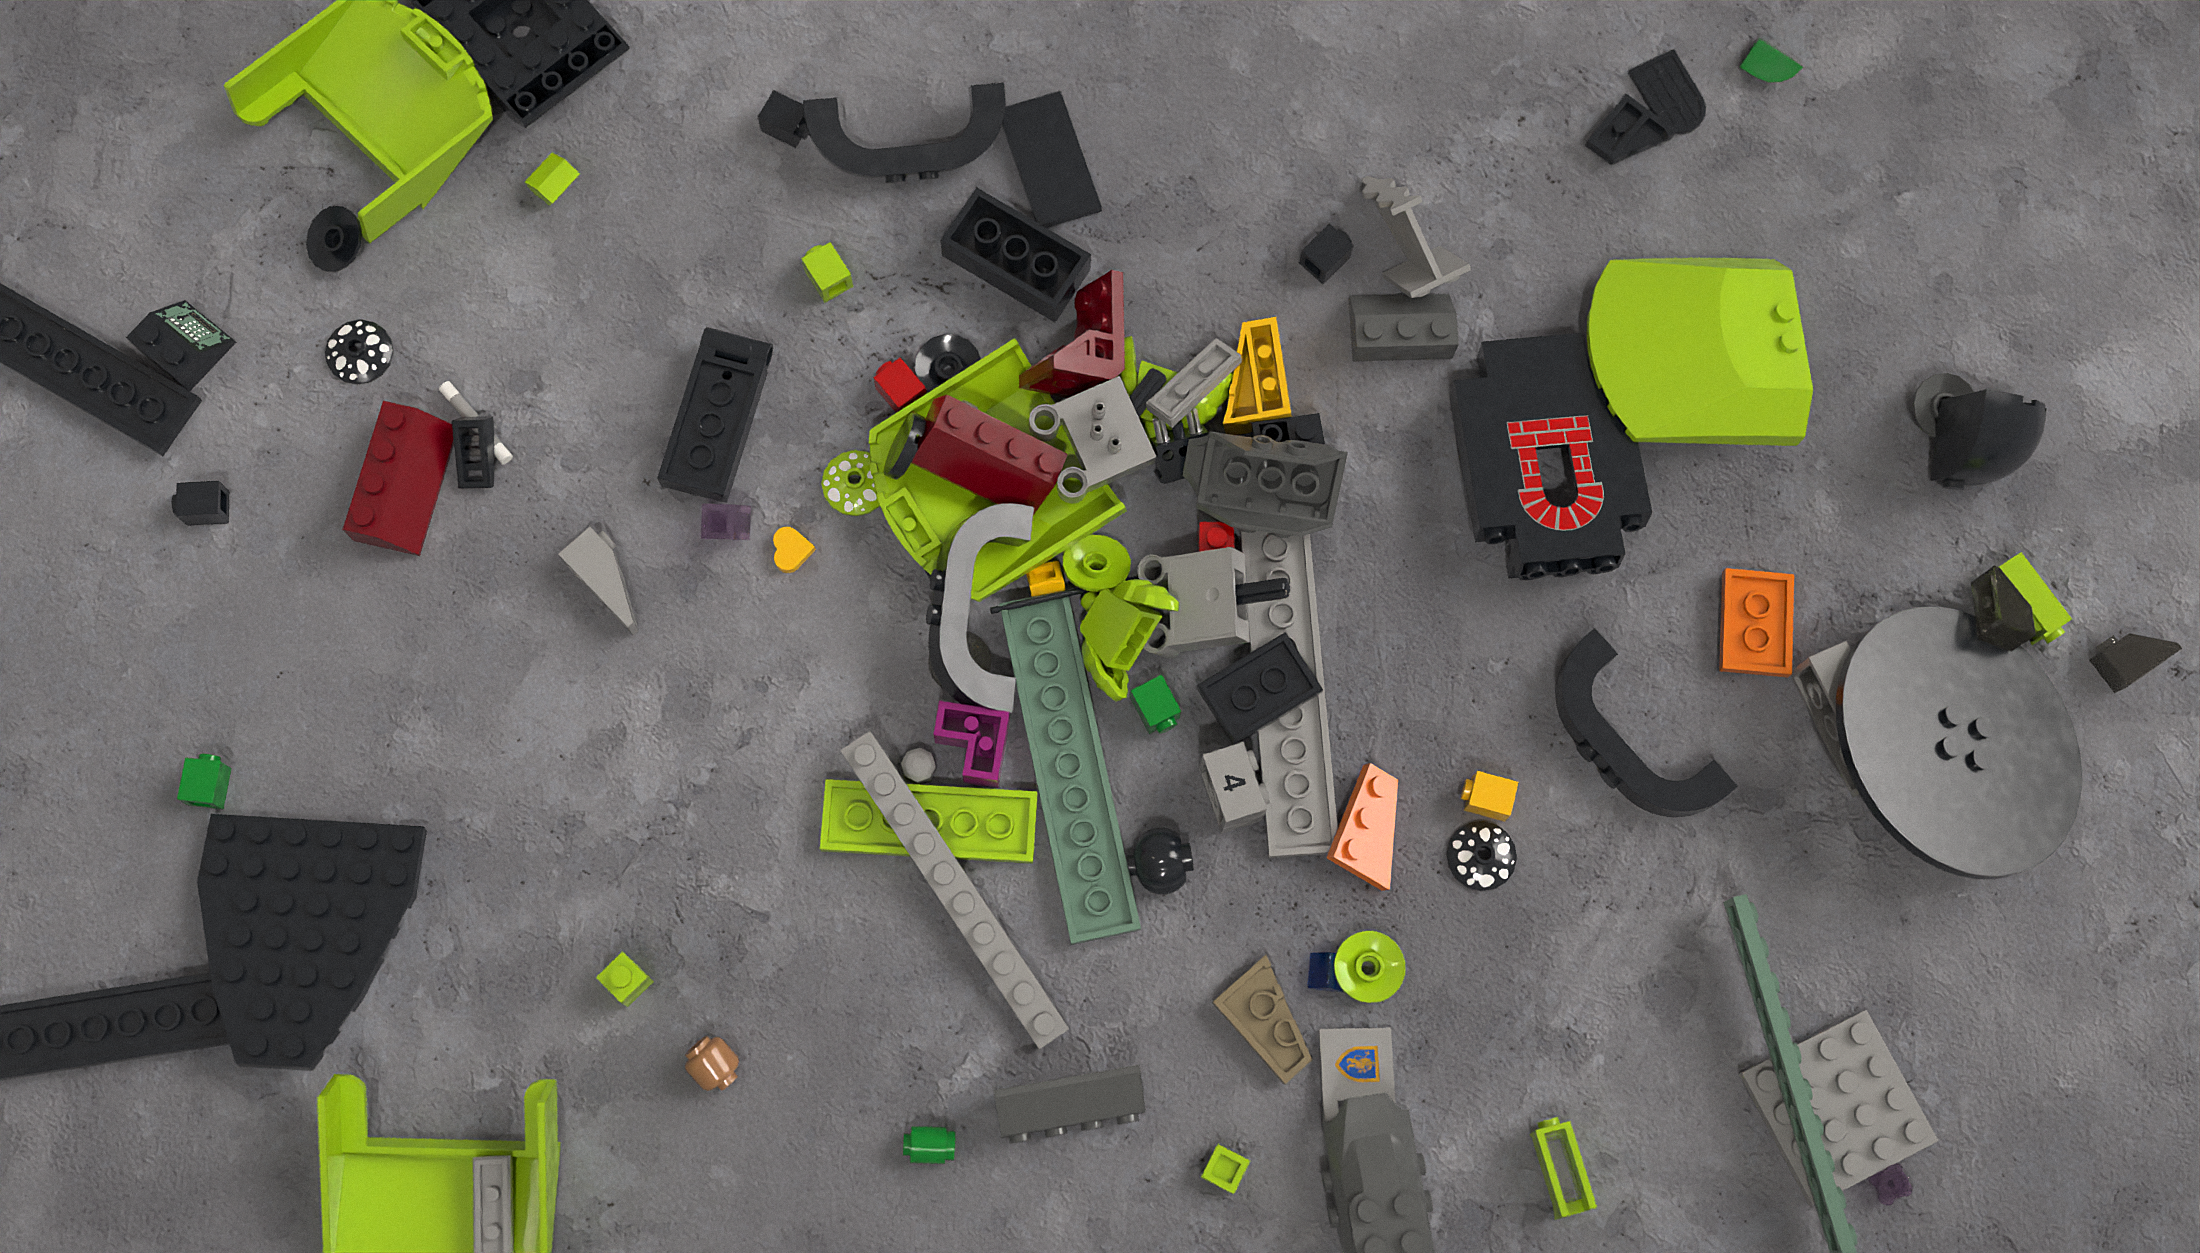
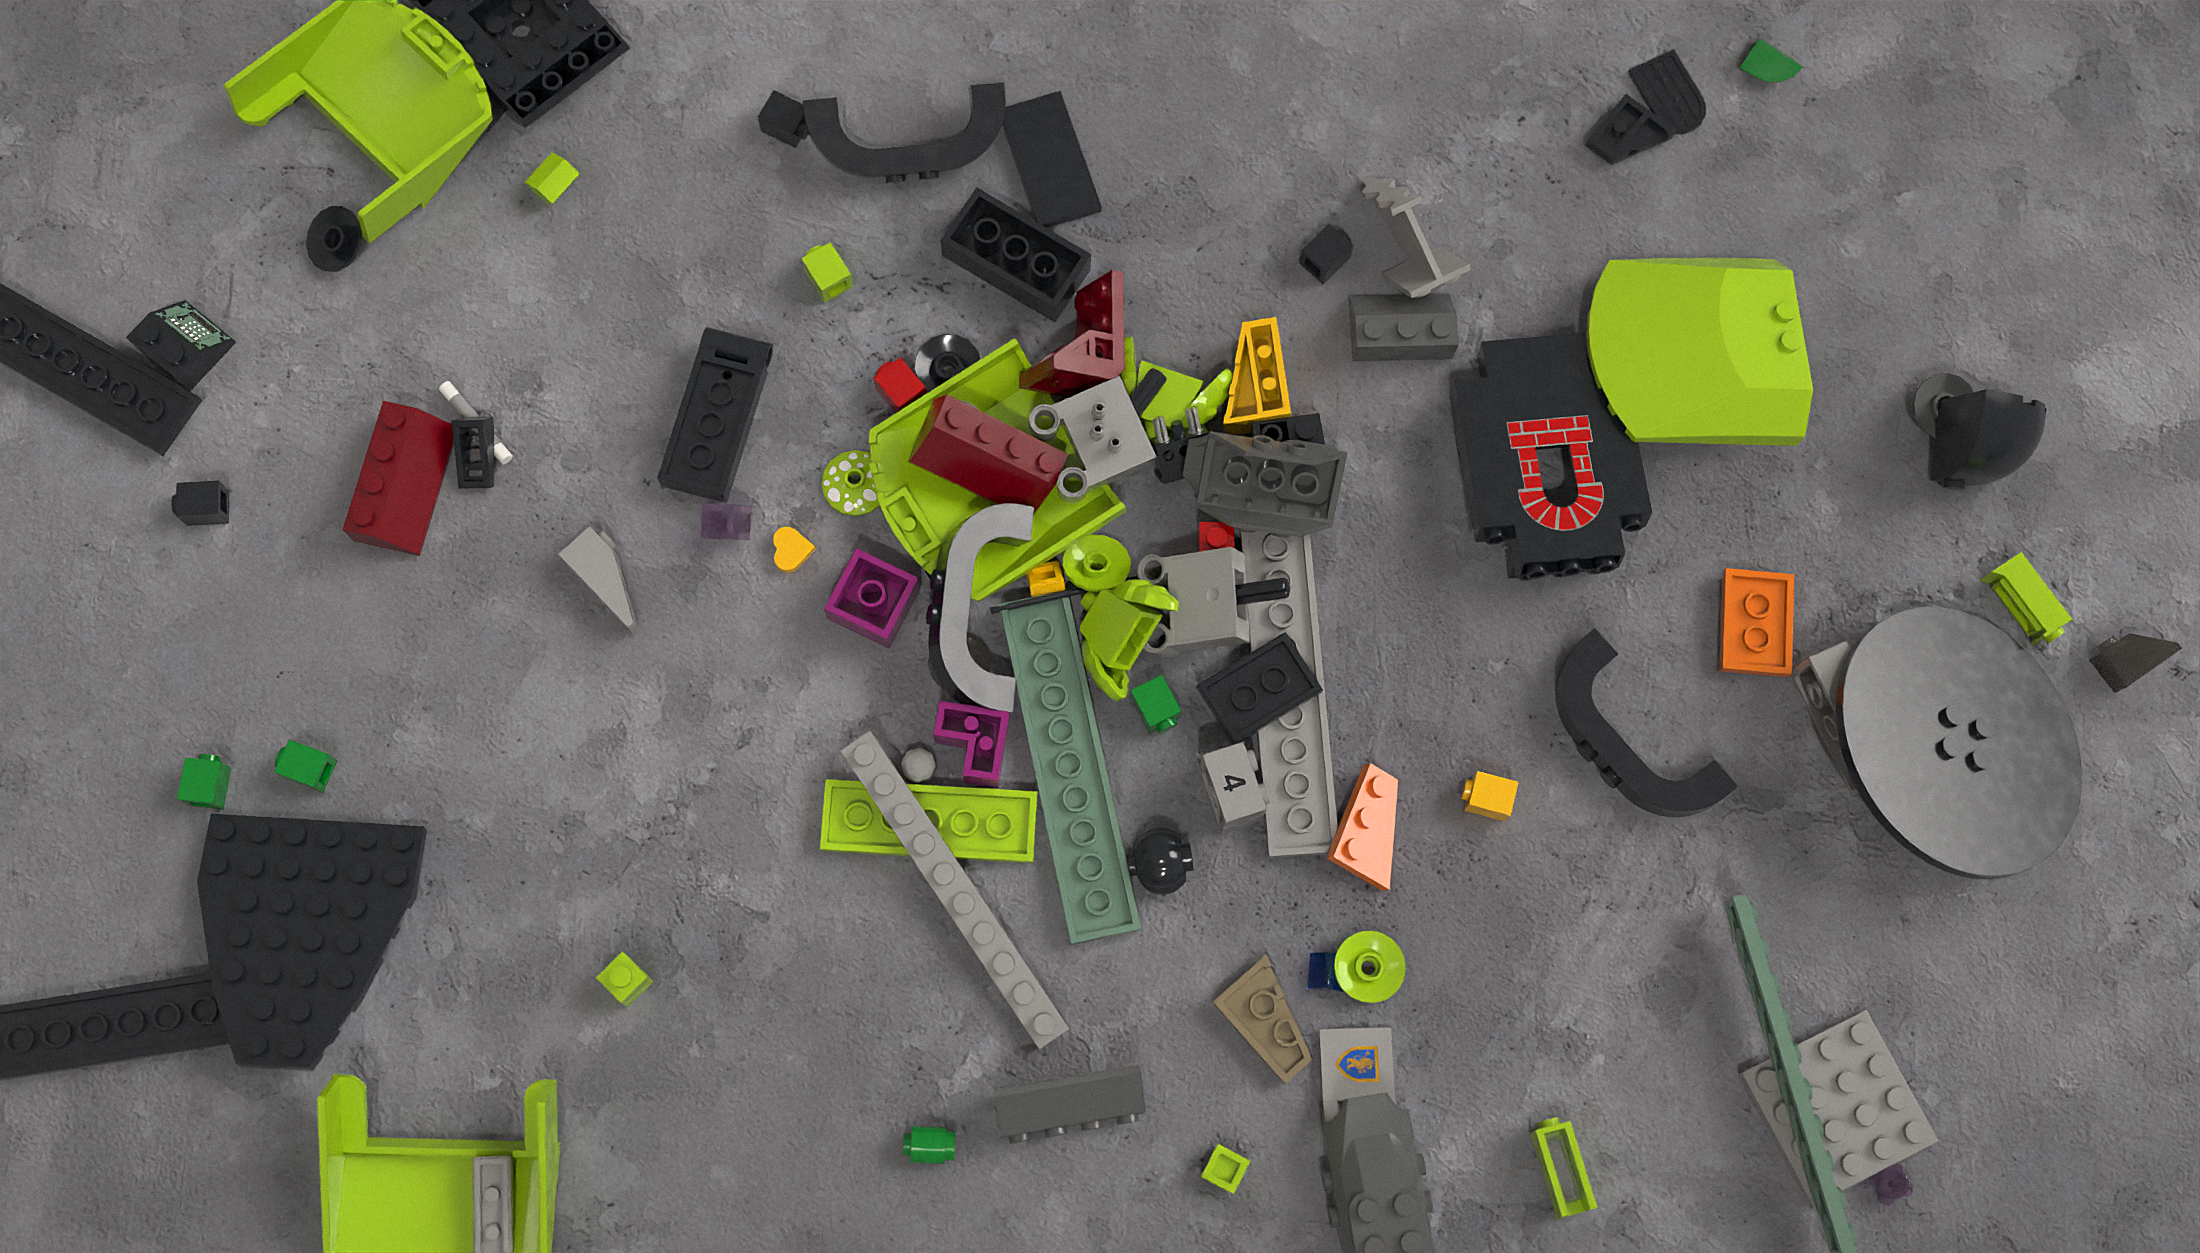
(304, 765): none -> green brick
(366, 363): black dish -> none
(712, 1063): medium nougat head -> none
(872, 598): none -> magenta brick
(904, 446): tile -> none
(1193, 382): light grey tile -> none
(1469, 867): black dish -> none
(2001, 611): clear smoke slope -> none

